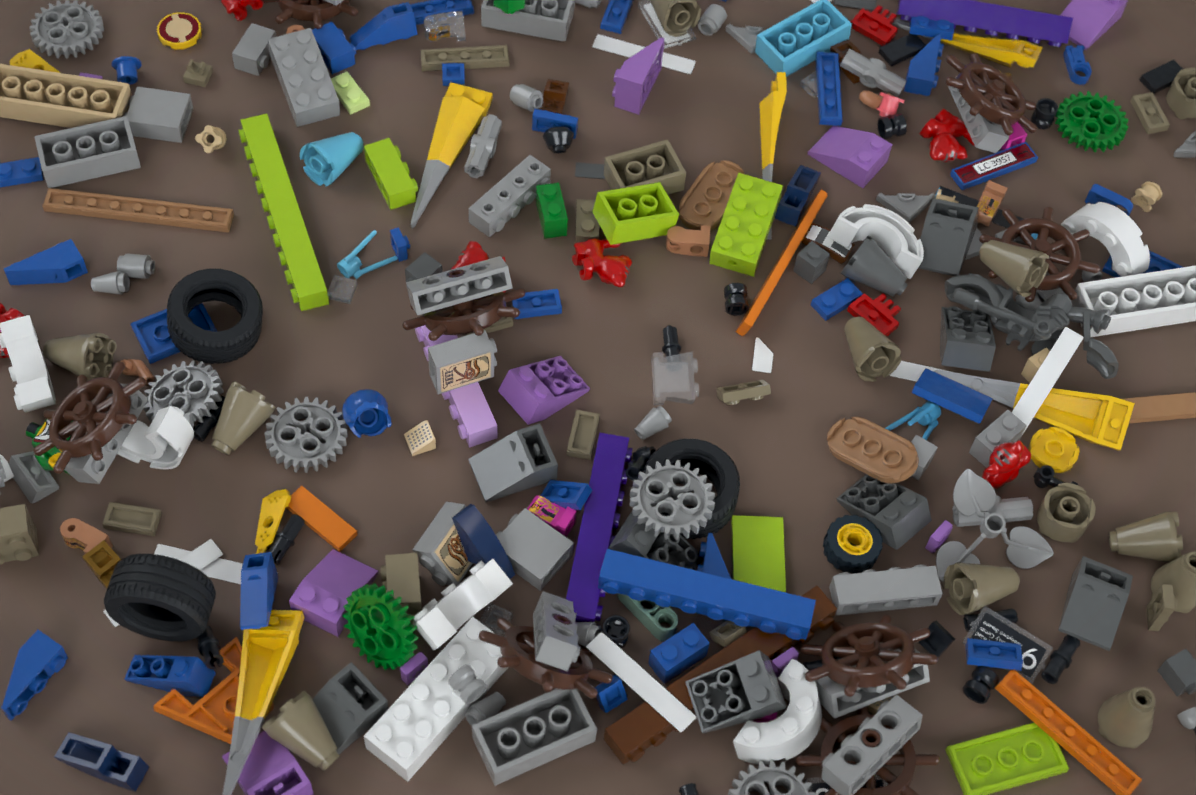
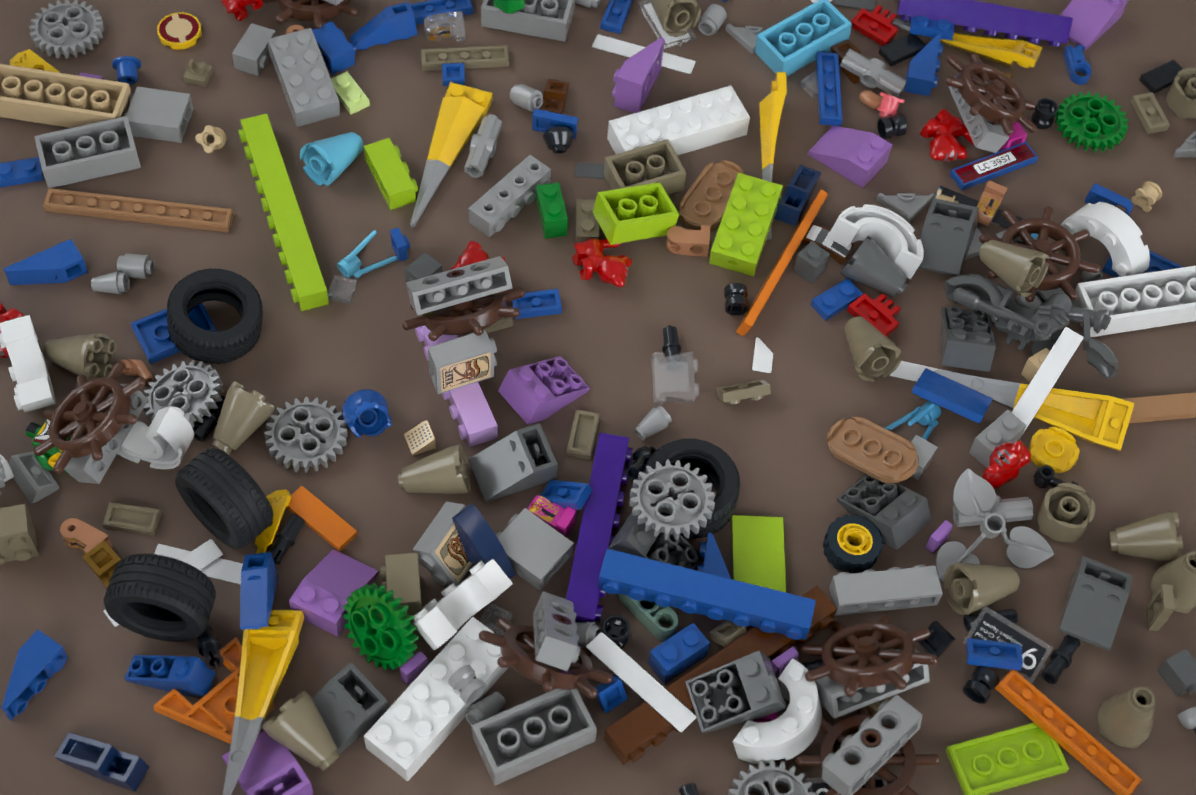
(224, 498): none -> black tyre
(438, 473): none -> dark tan cone
(685, 123): none -> white brick

